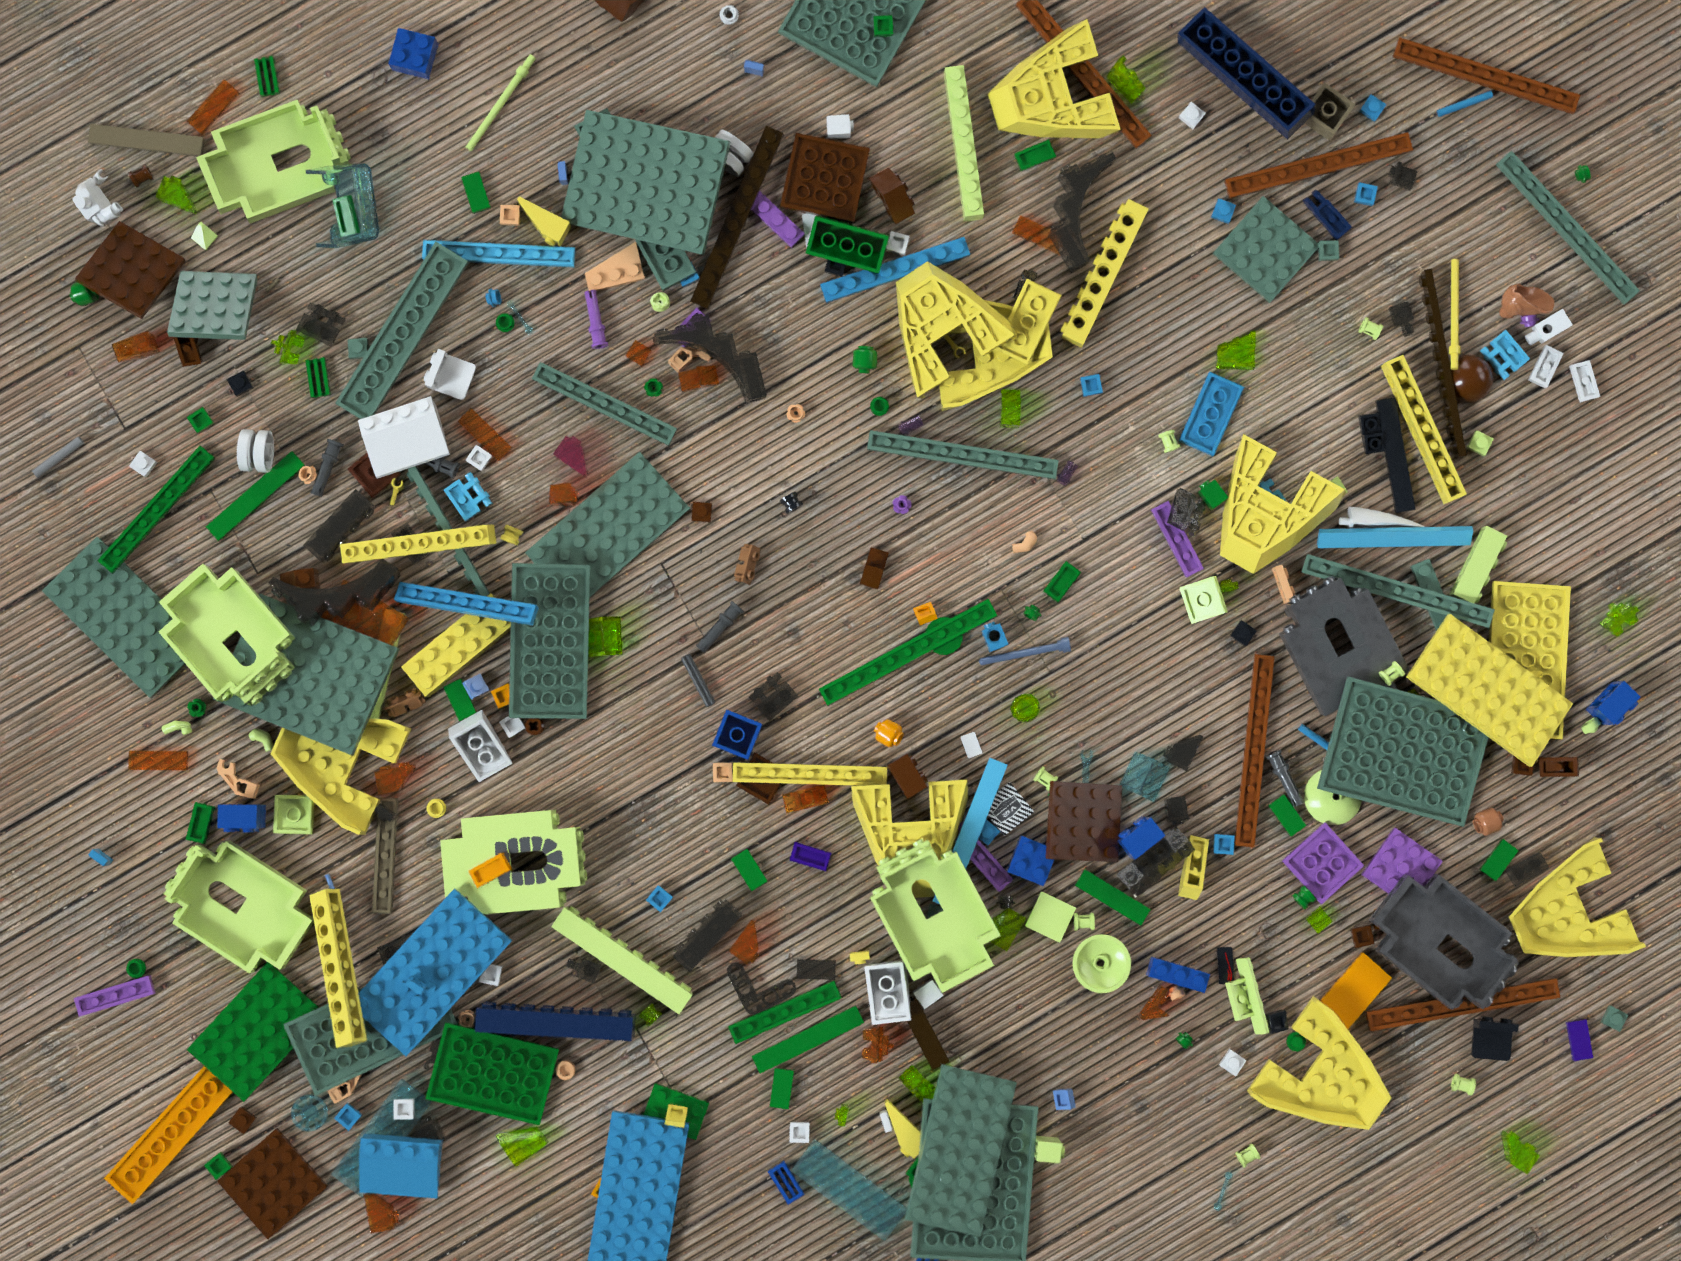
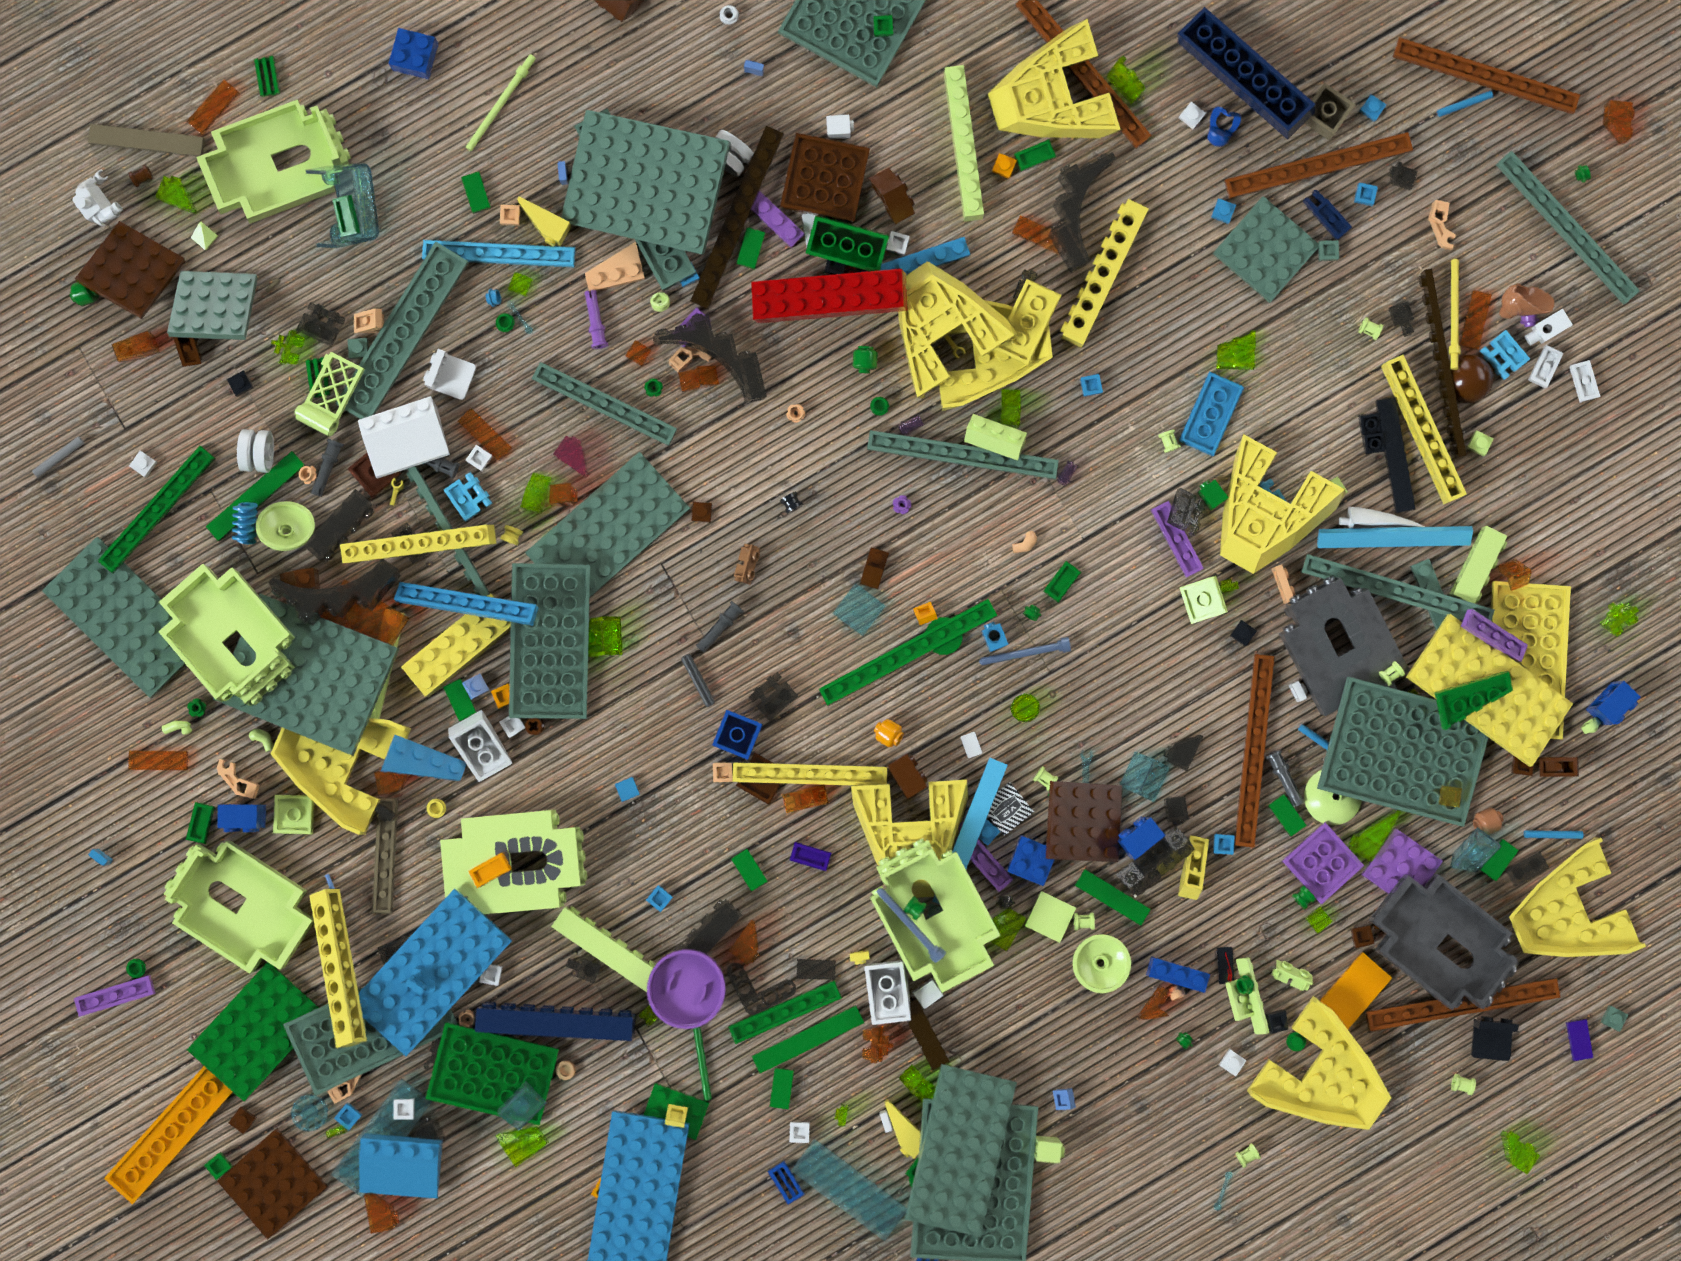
(200, 420): green plate -> none
(245, 523): none -> dark azure piece
(285, 518): none -> yellowish green dish
(317, 416): none -> yellowish green piece
(335, 1132): none -> clear neon green tile
(369, 321): none -> light nougat slope
(397, 704): medium nougat hinge -> none
(418, 760): none -> dark azure wing
(520, 284): none -> clear neon green plate
(521, 1106): none -> clear light blue slope
(536, 493): none -> clear neon green slope
(627, 789): none -> dark azure tile
(686, 988): none -> medium lavender piece
(702, 1063): none -> green bar
(750, 248): none -> green tile
(829, 296): none -> red brick
(859, 609): none -> clear light blue tile
(915, 908): none -> green wheel
(936, 953): none -> sand blue piece
(995, 437): none -> yellowish green brick
(1004, 165): none -> light orange plate
(1220, 137): none -> blue piece
(1245, 985): none -> green plate
(1298, 691): none -> white plate
(1300, 977): none -> yellowish green hinge
(1370, 839): none -> clear neon green slope
(1438, 226): none -> light nougat piece
(1450, 796): none -> clear yellow tile
(1470, 697): none -> green wing
(1474, 851): none -> clear light blue slope
(1475, 320): none -> clear orange tile
(1494, 635): none -> medium lavender plate
(1516, 573): none -> clear orange slope
(1553, 834): none -> dark azure bar
(1618, 118): none -> clear orange slope

